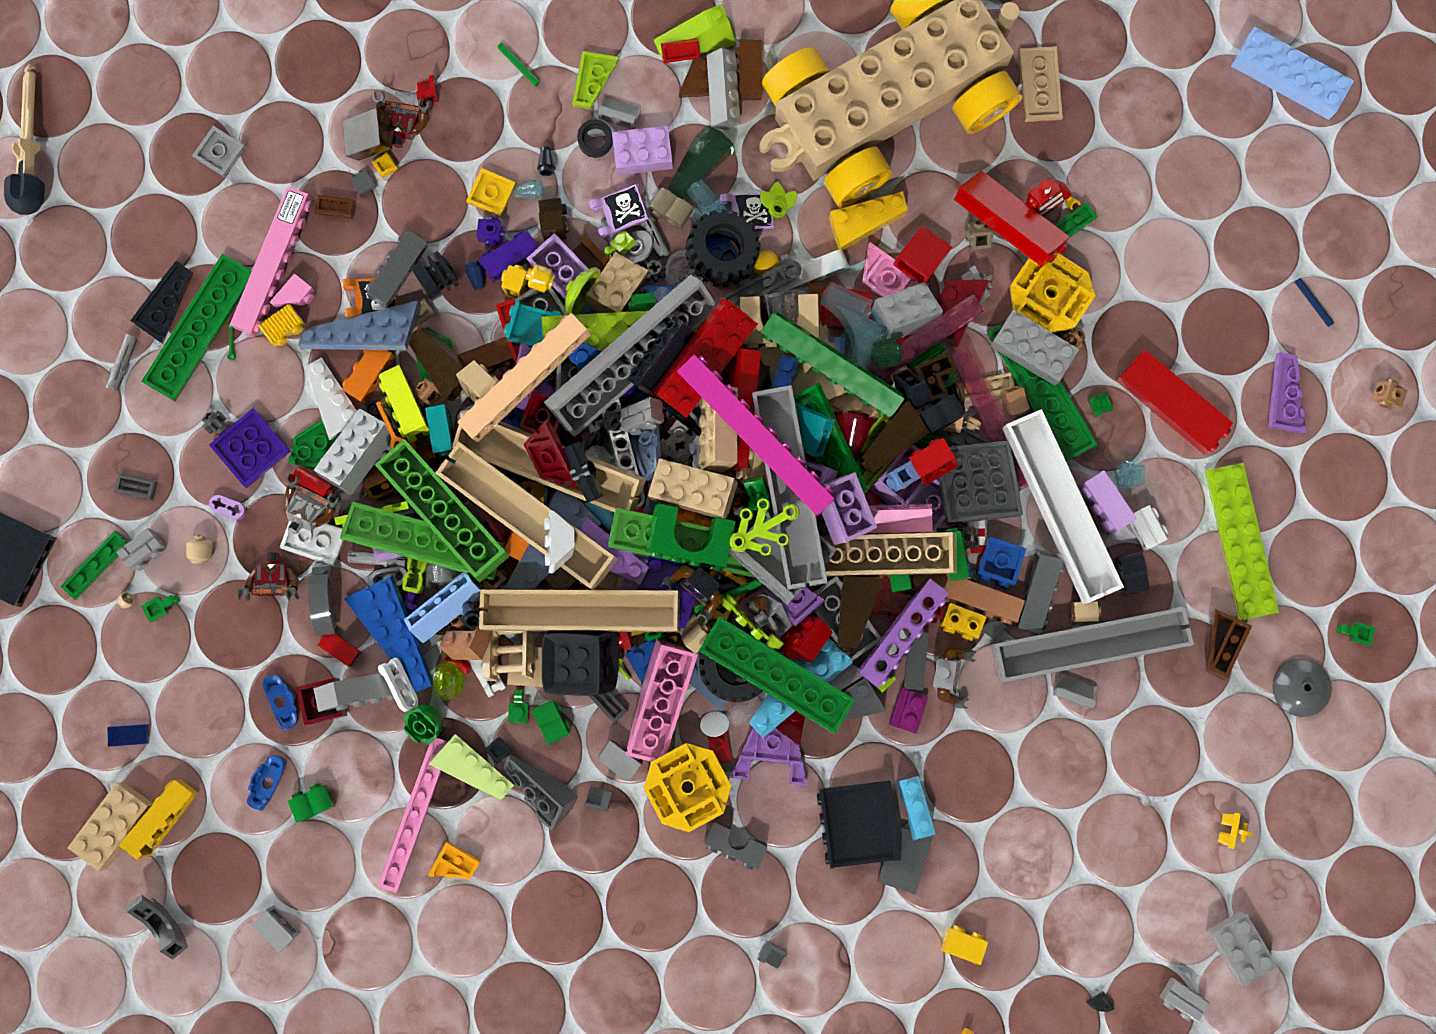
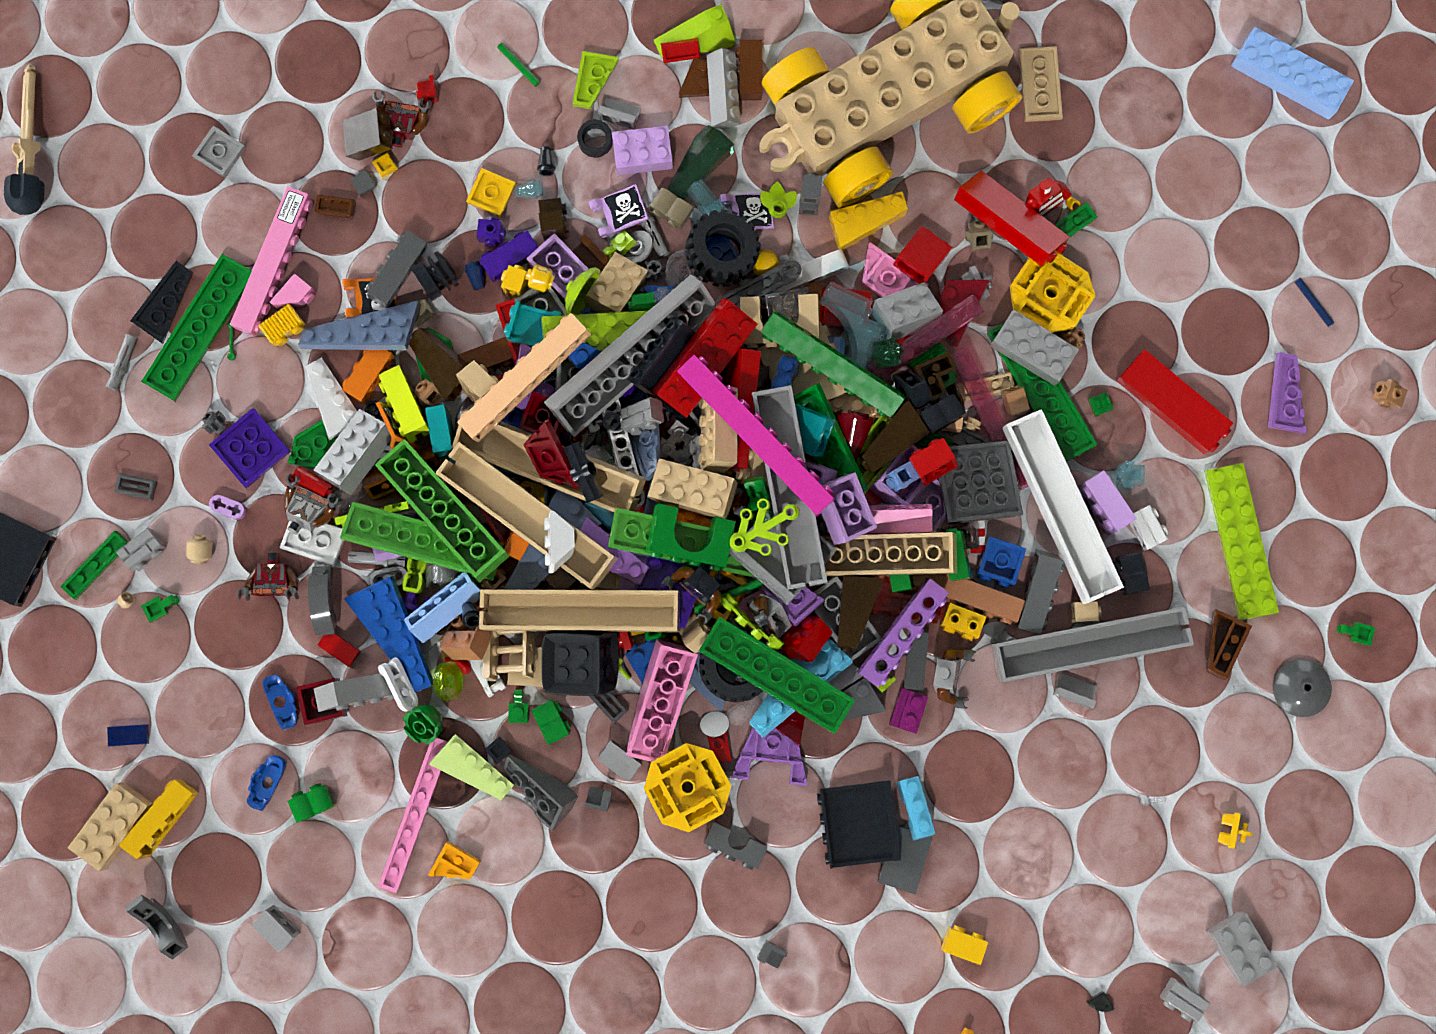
(810, 194): none -> dark grey arch

